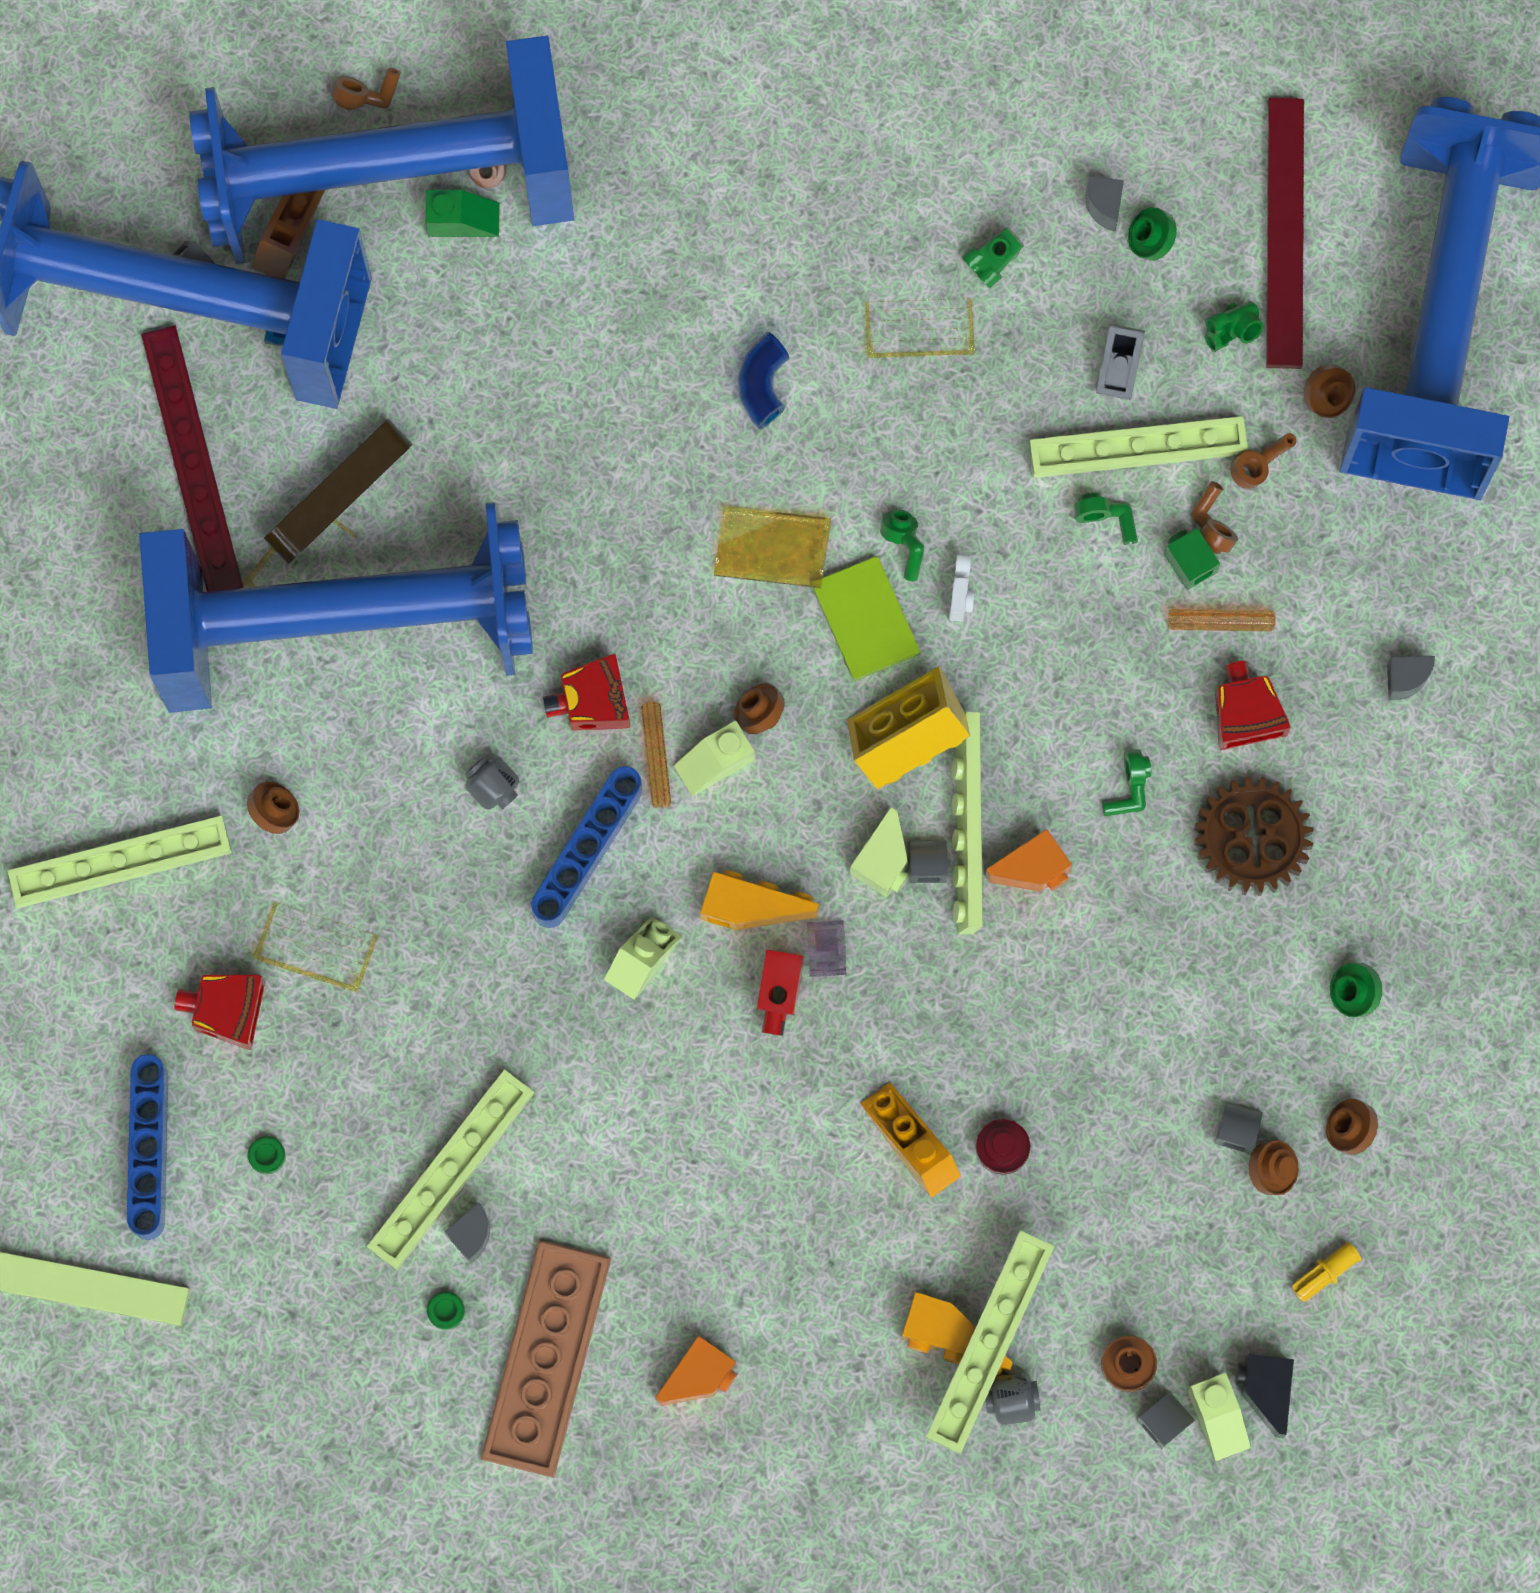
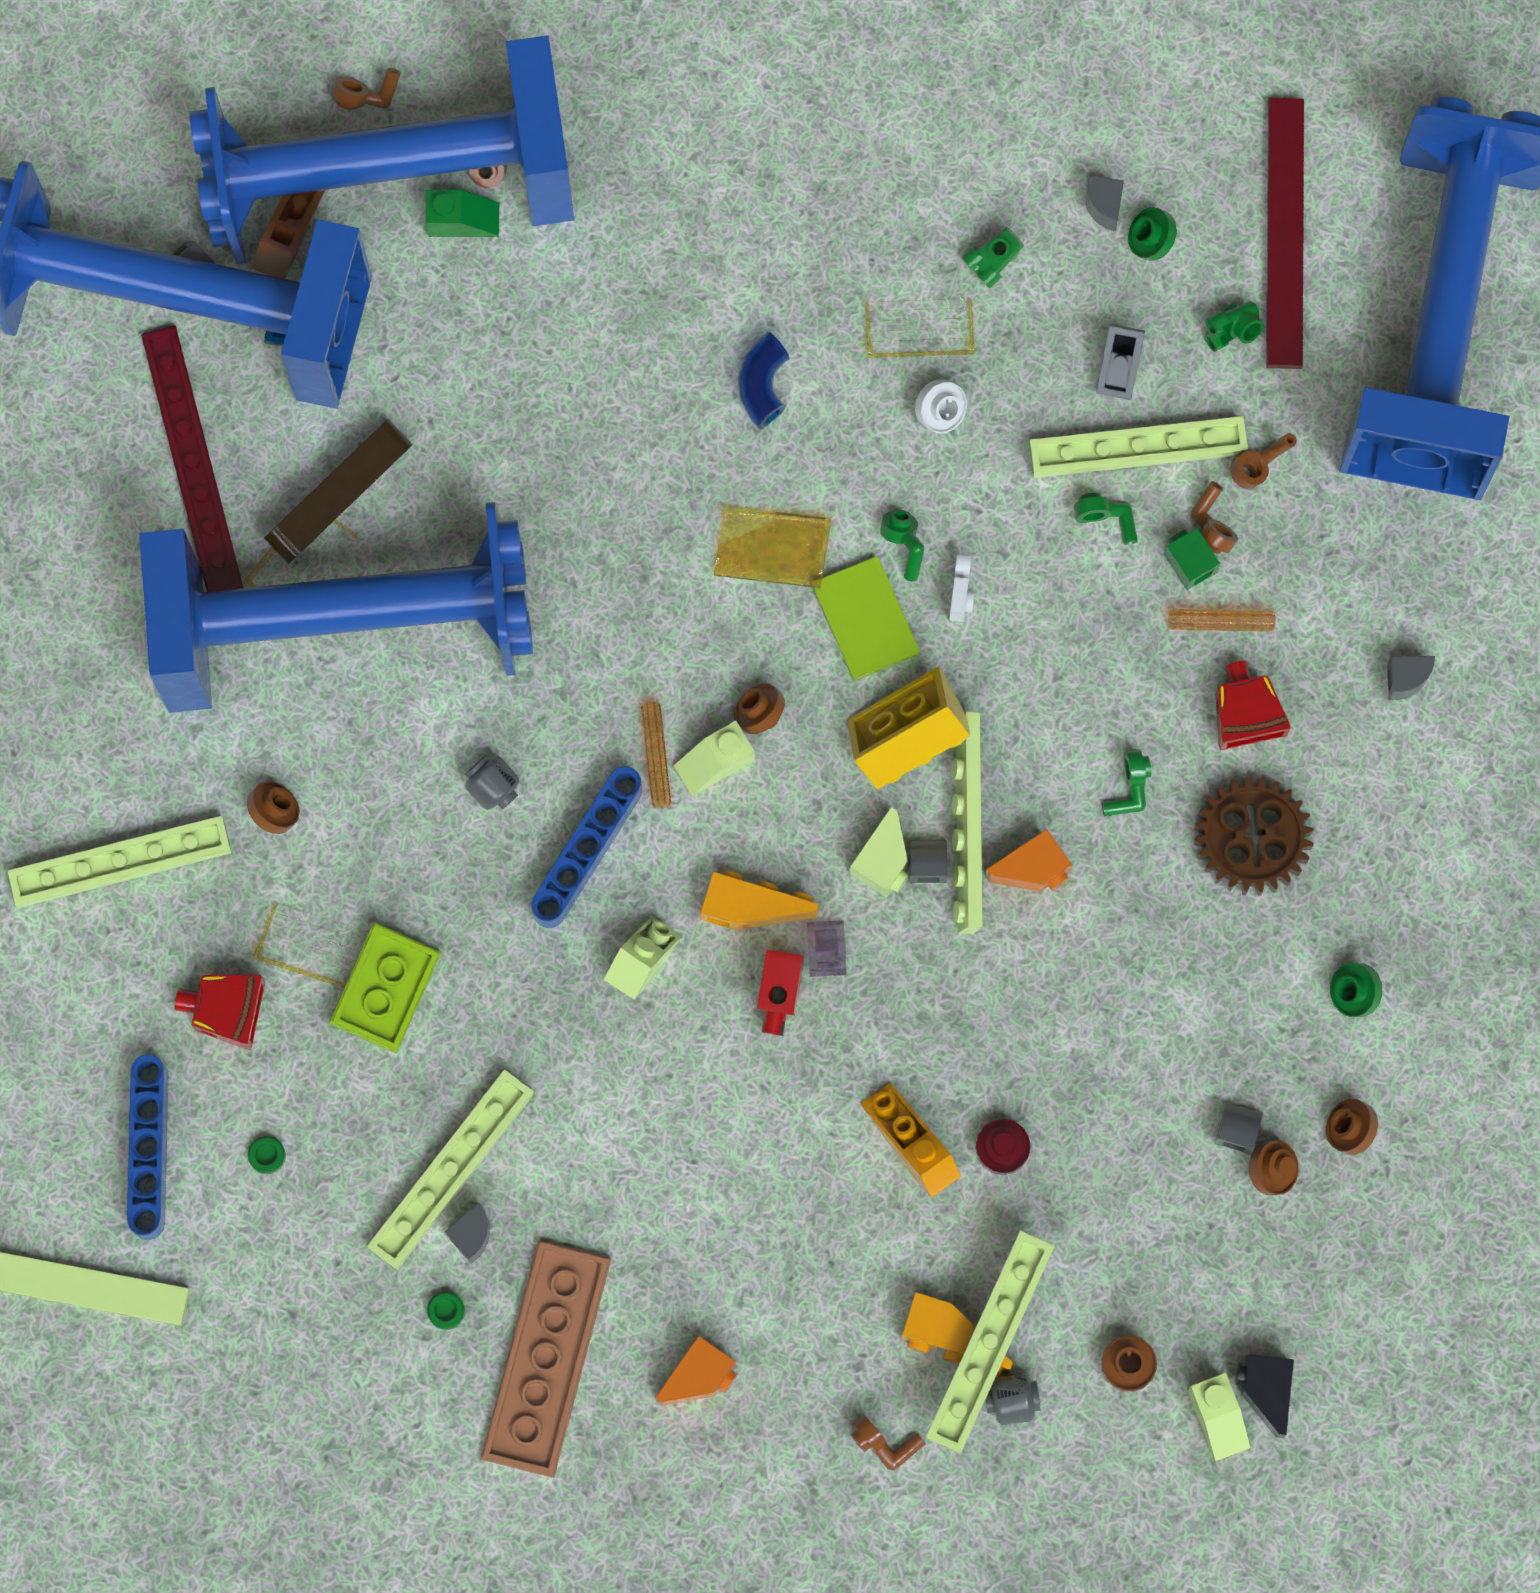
(384, 988): none -> lime tile
(591, 697): torso -> none
(869, 1437): none -> dark orange plate
(941, 406): none -> white plate
(1165, 1420): dark grey brick -> none
(1326, 1272): yellow axle -> none
(1329, 391): dark orange plate -> none

